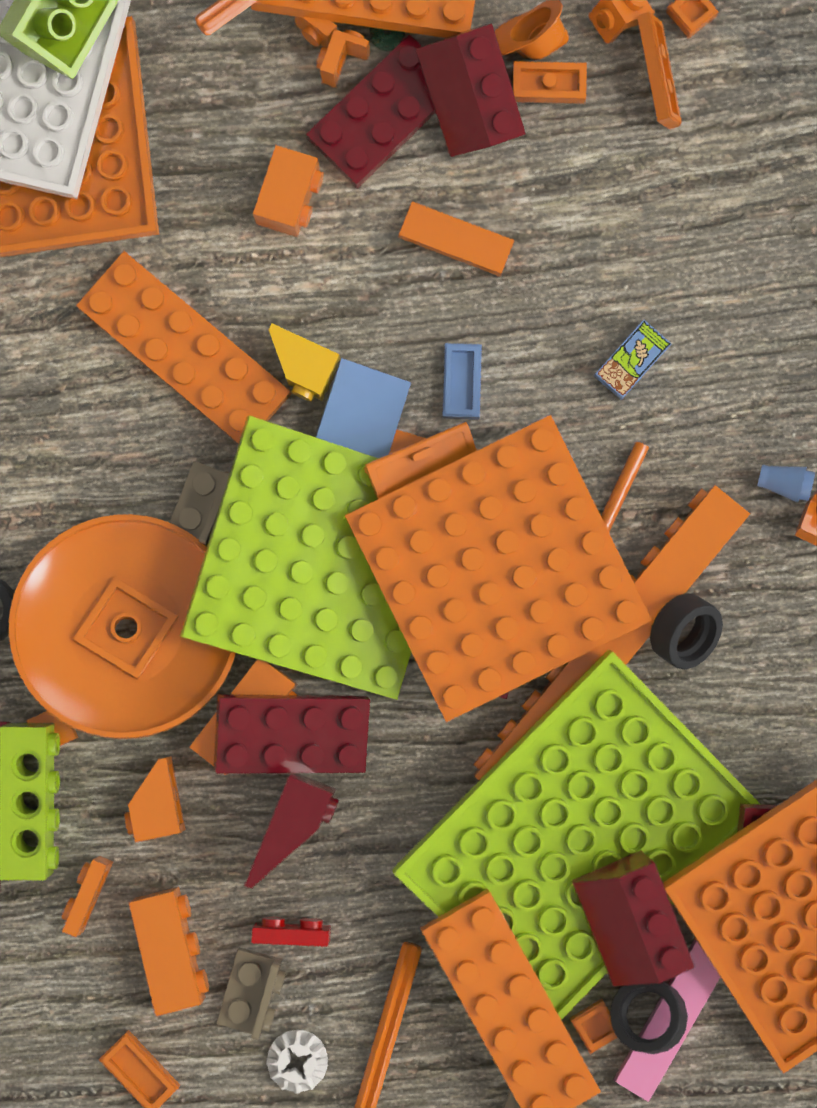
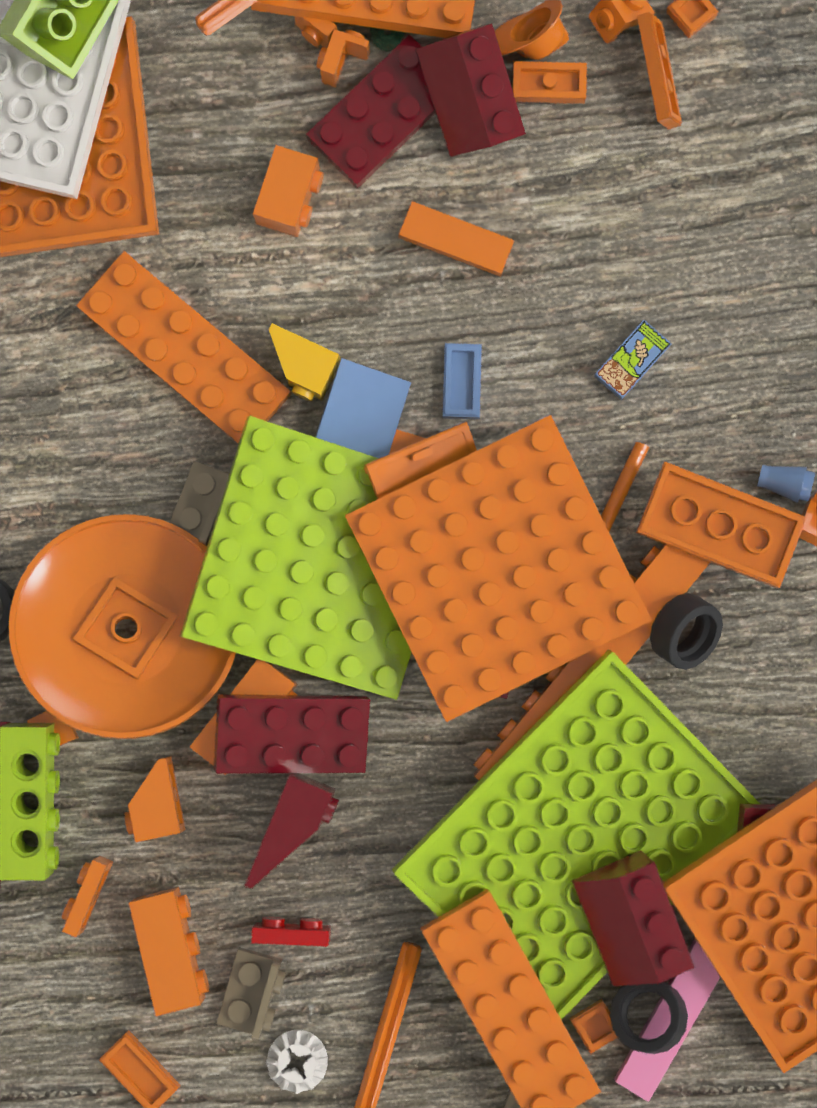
(721, 525): none -> orange tile

